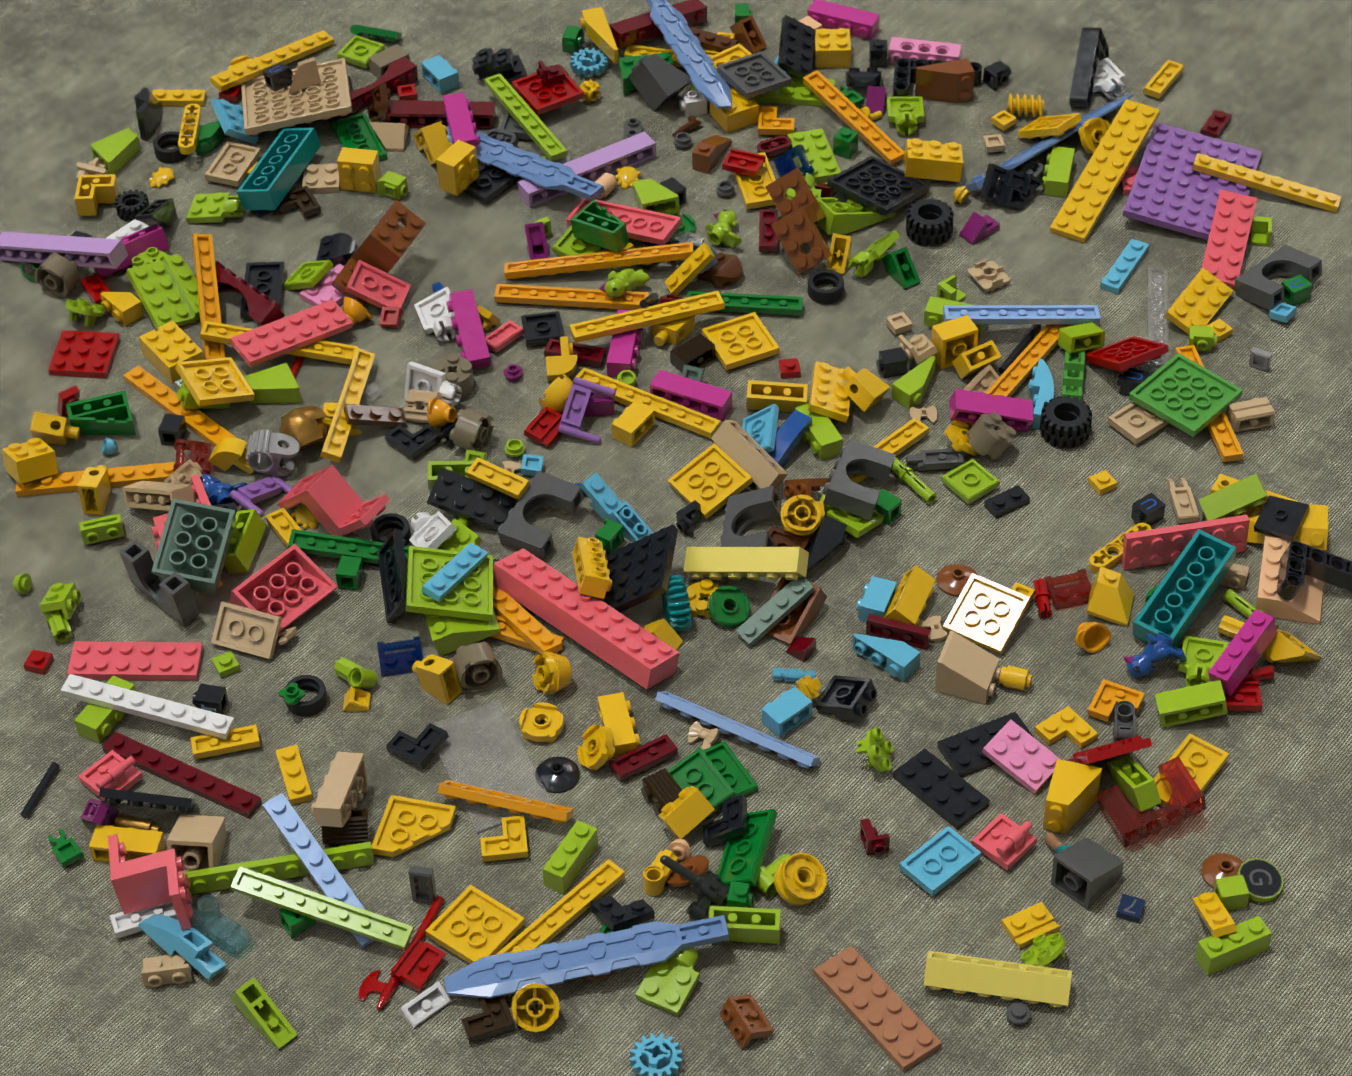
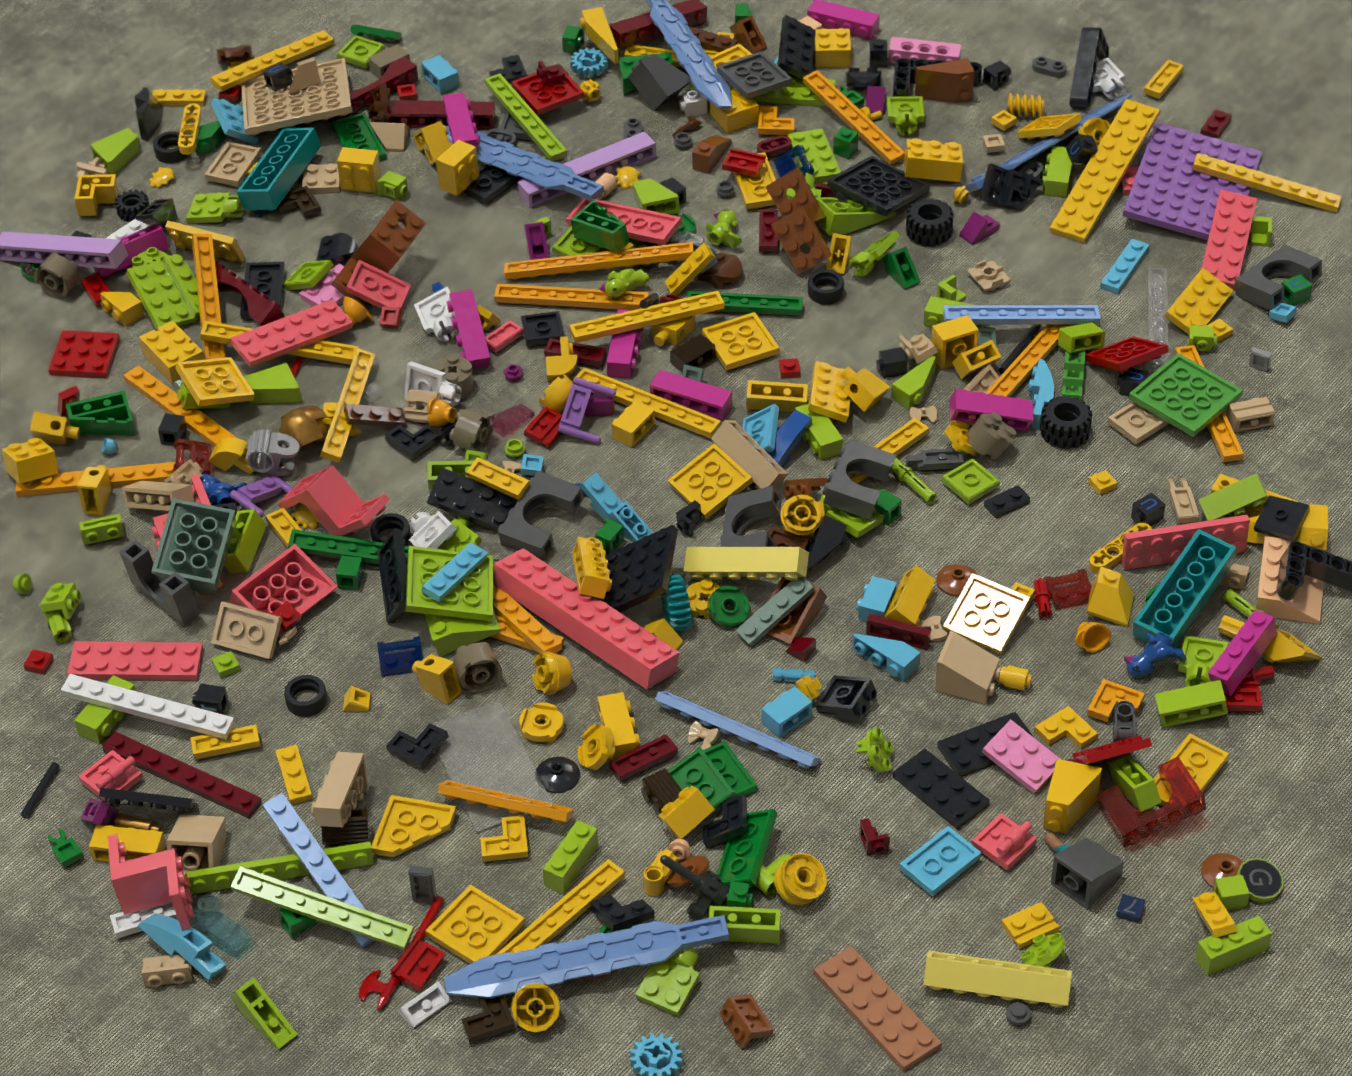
(81, 306): lime plate -> none
(223, 245): none -> yellow plate
(234, 54): none -> reddish brown slope
(289, 615): none -> red plate
(292, 694): green plate -> none
(355, 674): lime piece -> none
(490, 63): black plate -> none
(510, 419): none -> clear pink slope
(627, 377): lime plate -> none
(899, 323): tan plate -> none
(986, 334): none -> sand green plate
(1049, 67): none -> dark grey plate
(1081, 149): none -> black brick

